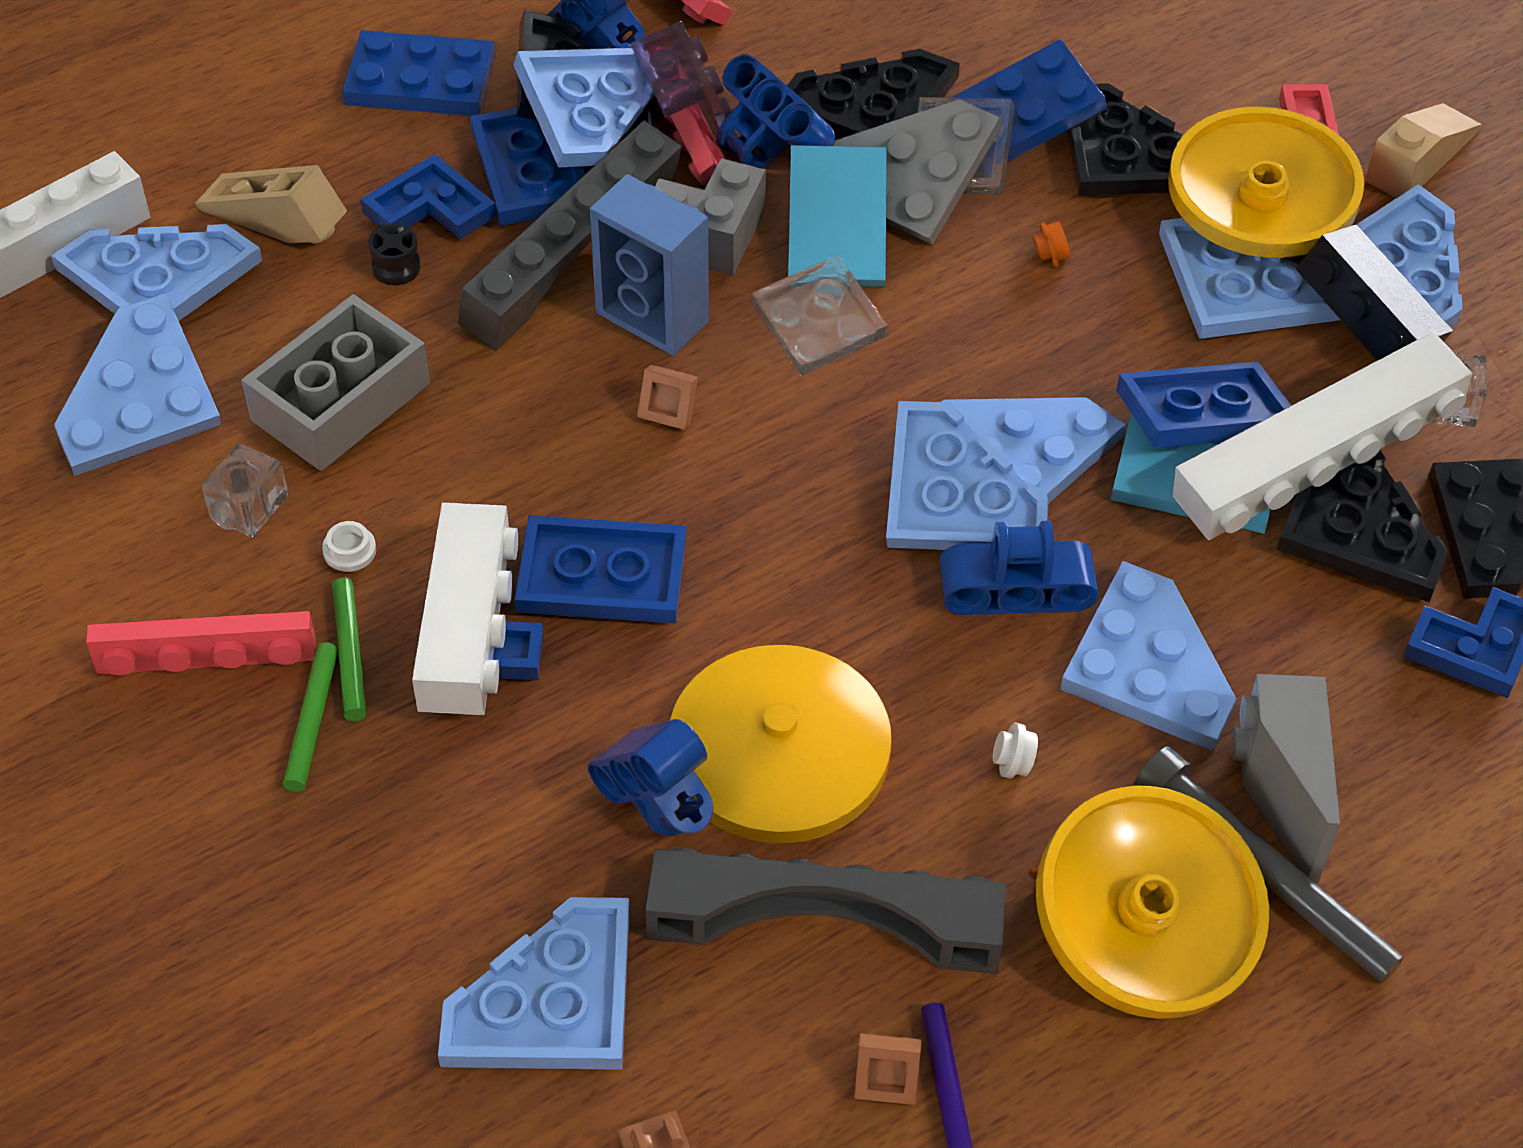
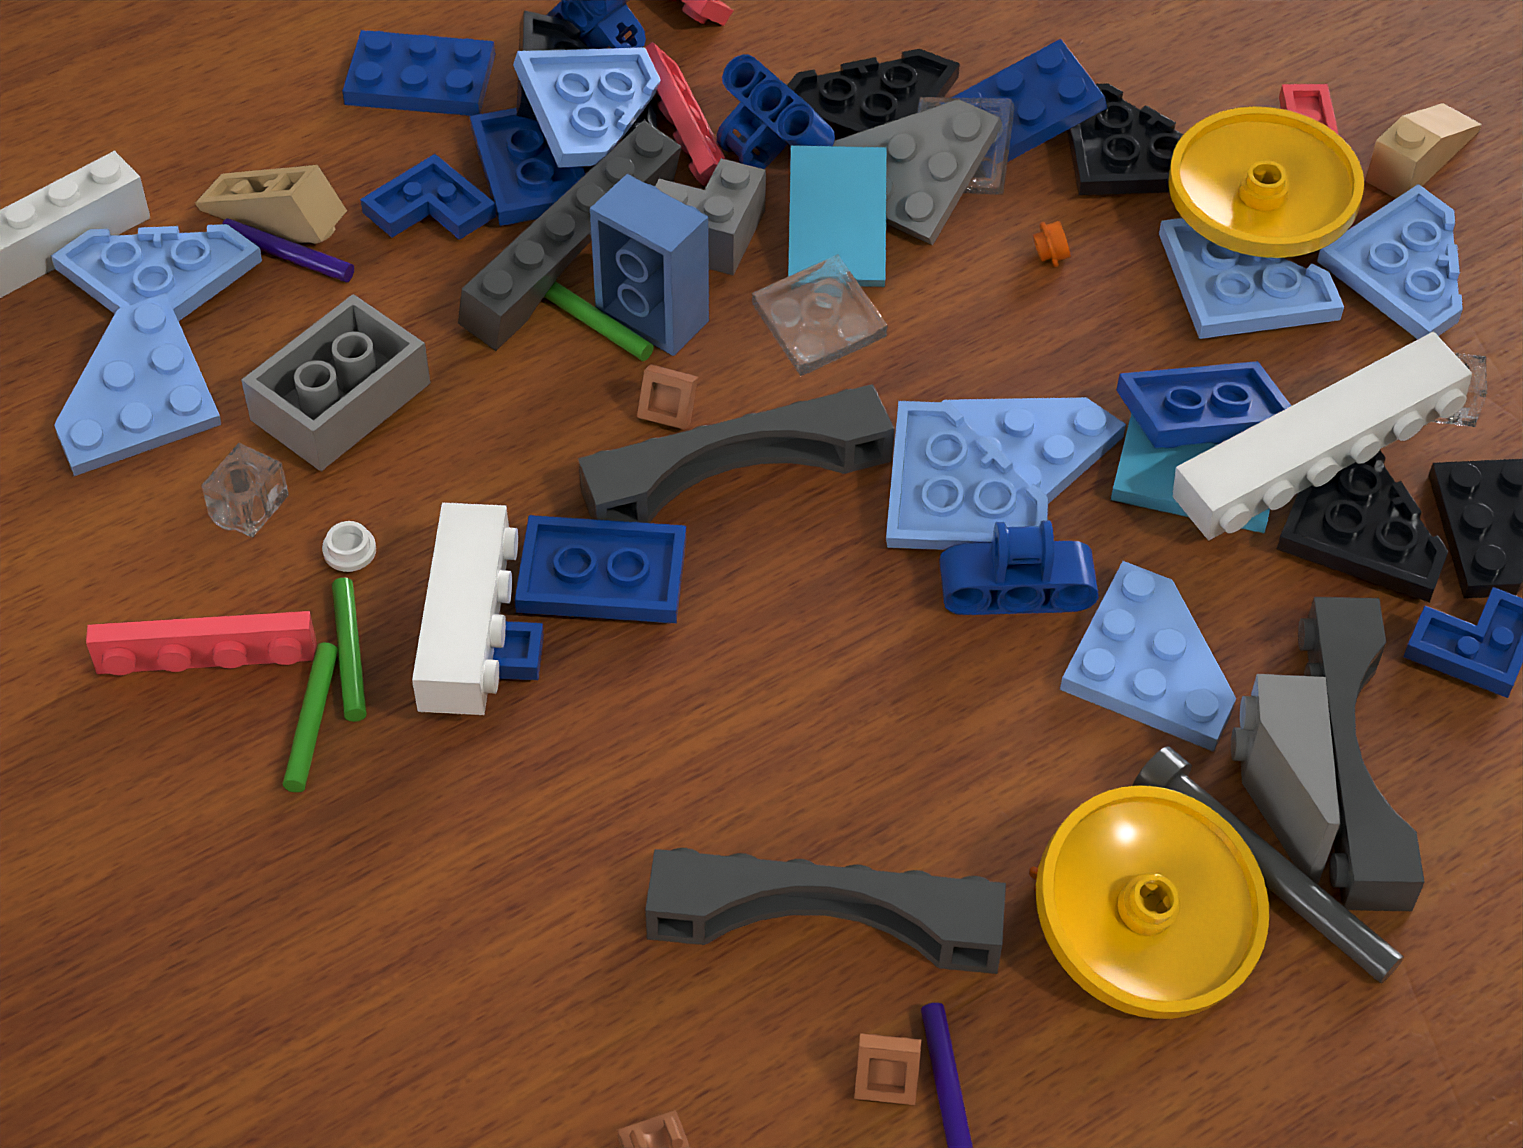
(295, 252): none -> dark purple bar
(394, 254): black wheel -> none
(547, 996): light blue plate -> none
(599, 321): none -> bright green bar
(654, 771): blue piece -> none
(677, 73): clear purple bracket -> none
(788, 742): yellow dish -> none
(827, 432): none -> dark grey arch
(1015, 751): white plate -> none
(1369, 292): black brick -> none
(1374, 848): none -> dark grey arch

